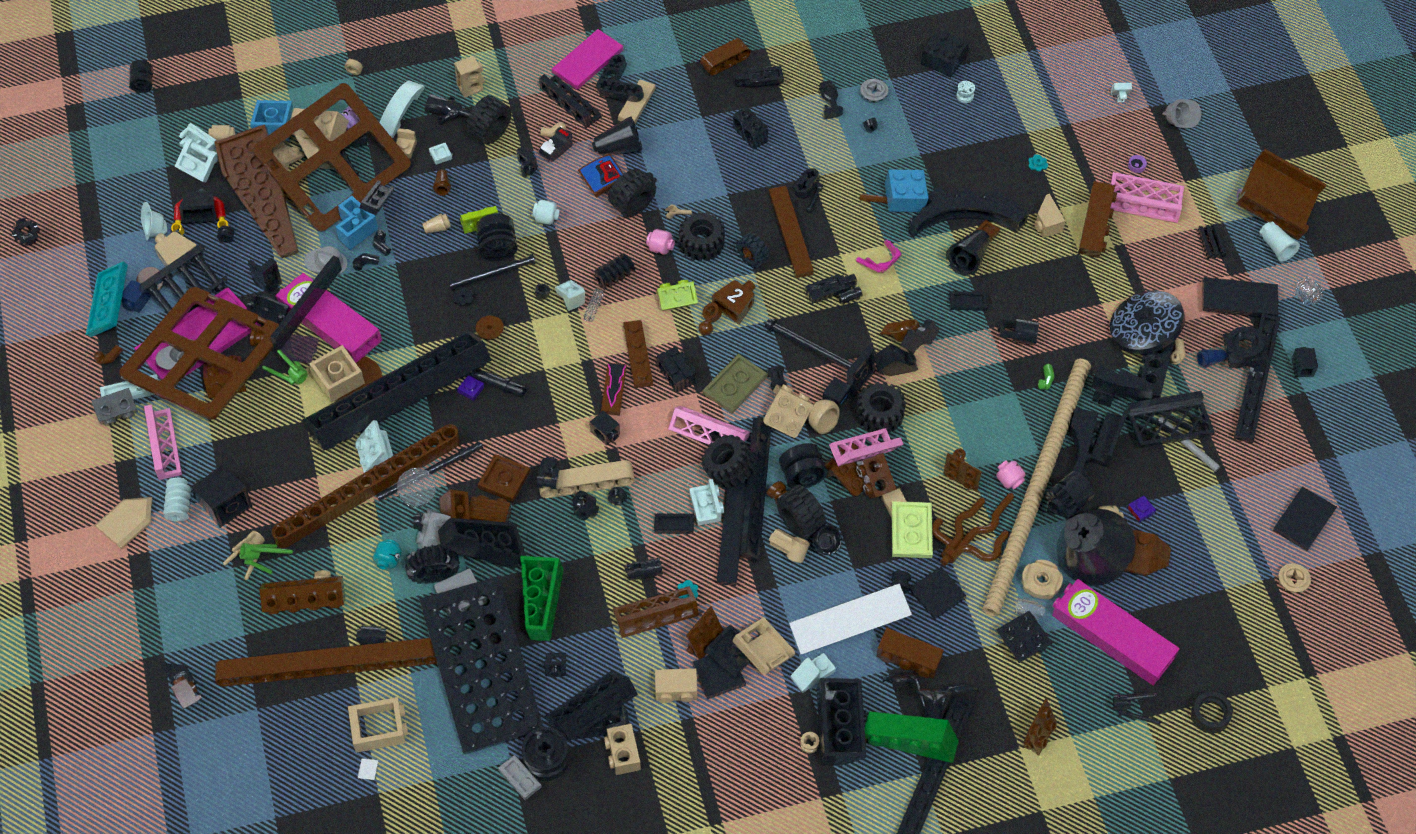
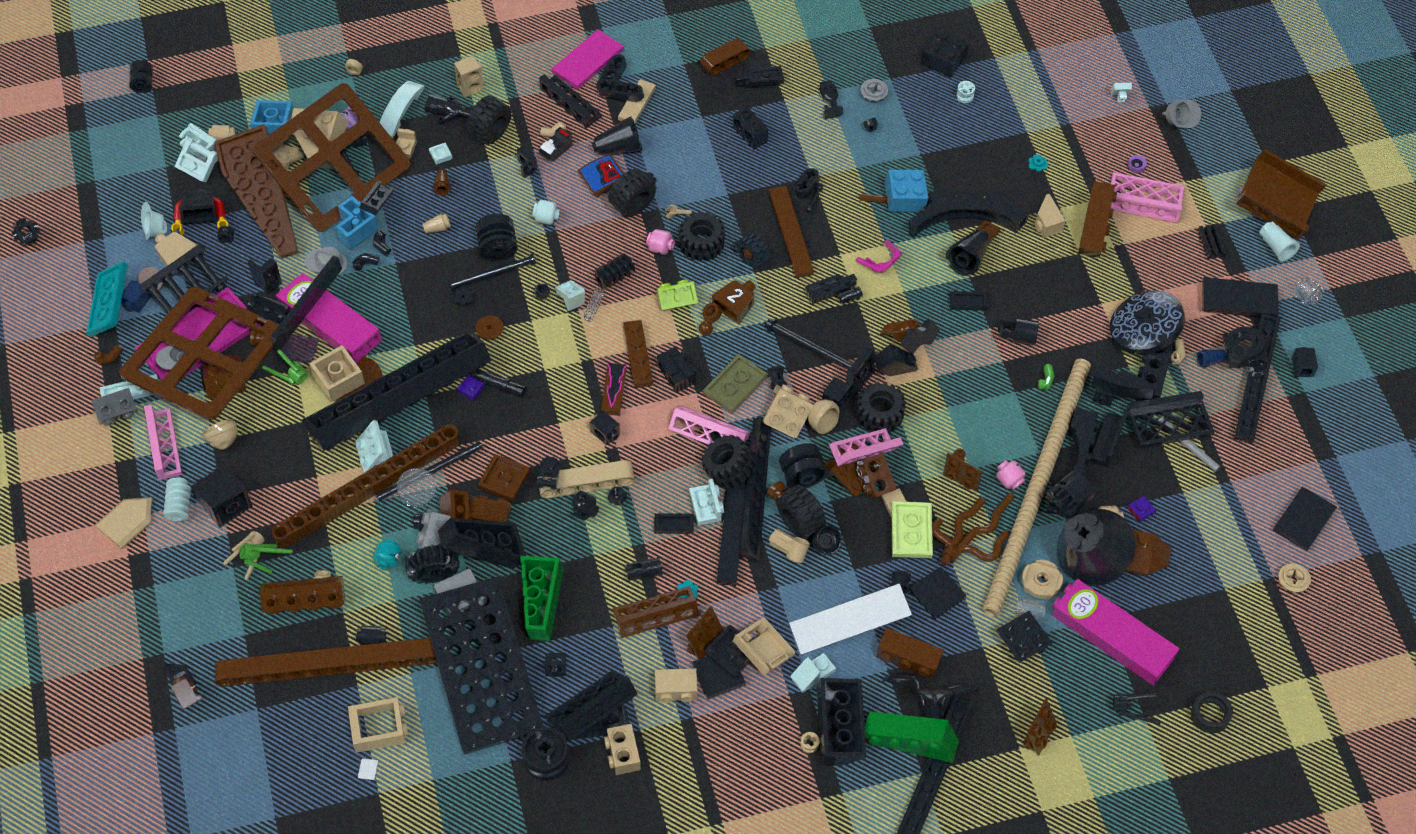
(221, 434): none -> tan hat
(470, 219): lime bracket -> none
(519, 777): light grey plate -> none

